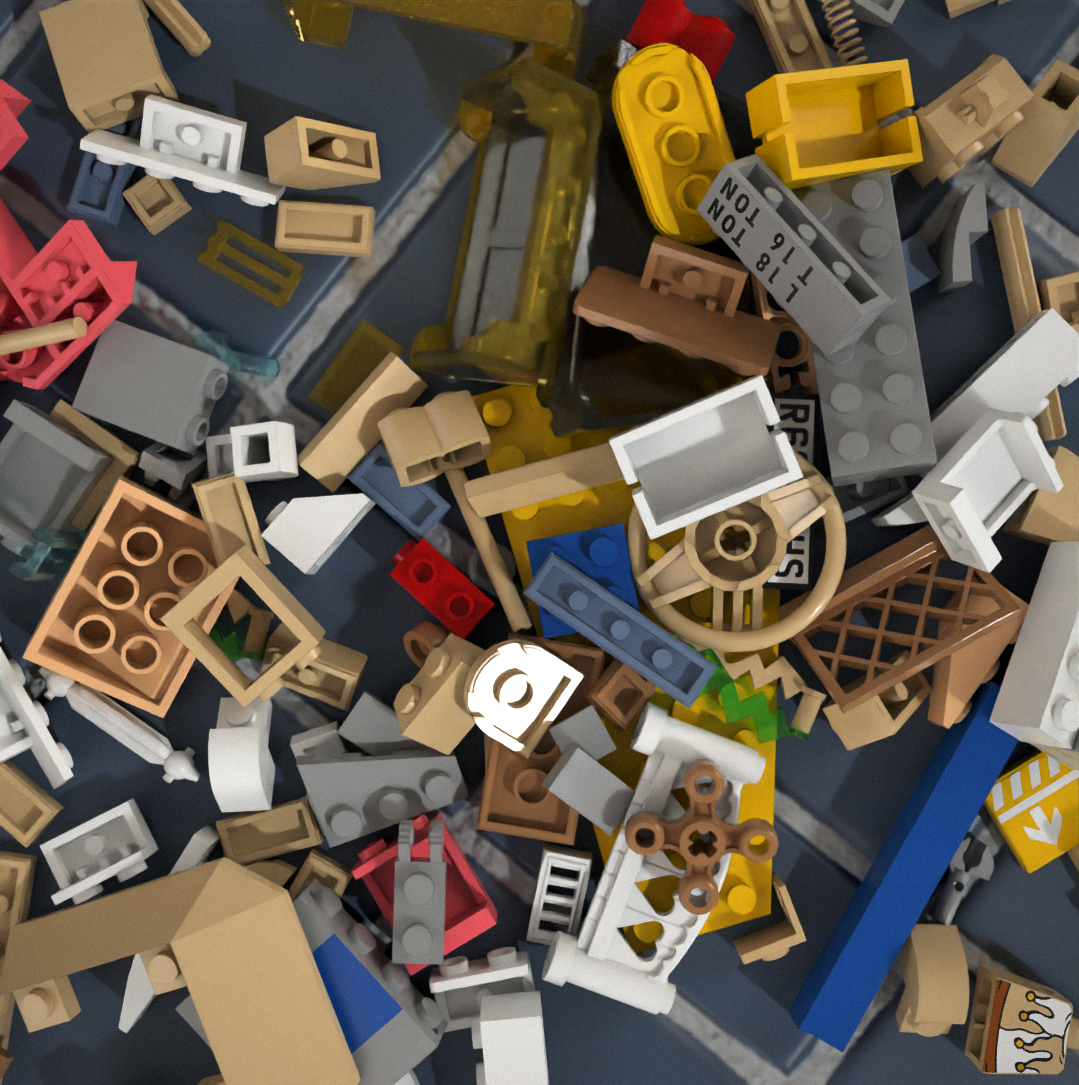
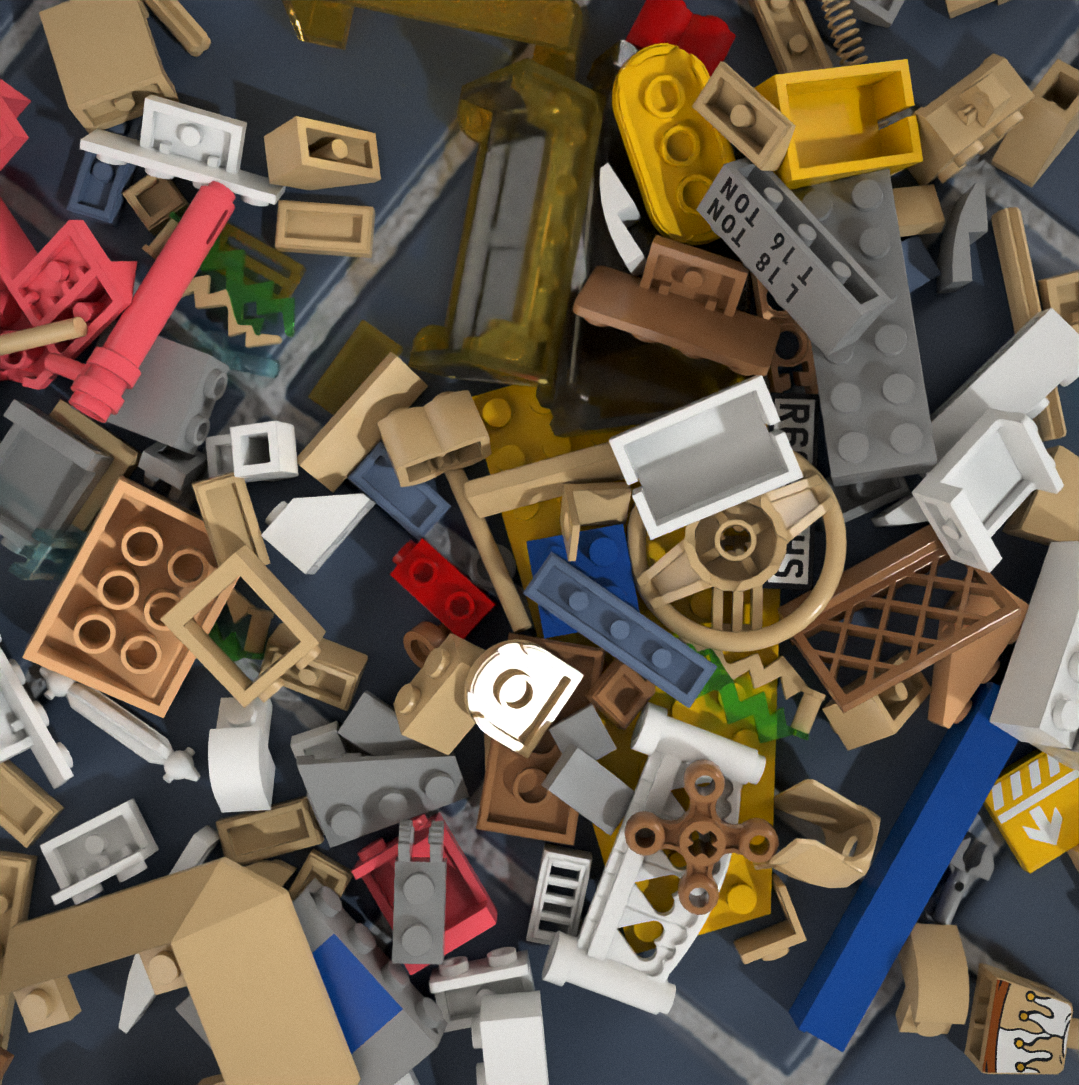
(115, 365): none -> coral cylinder
(236, 291): none -> piece
(591, 506): none -> tan bracket
(620, 214): none -> white slope
(745, 118): none -> tan slope
(842, 826): none -> tan piece
(918, 210): none -> tan tile

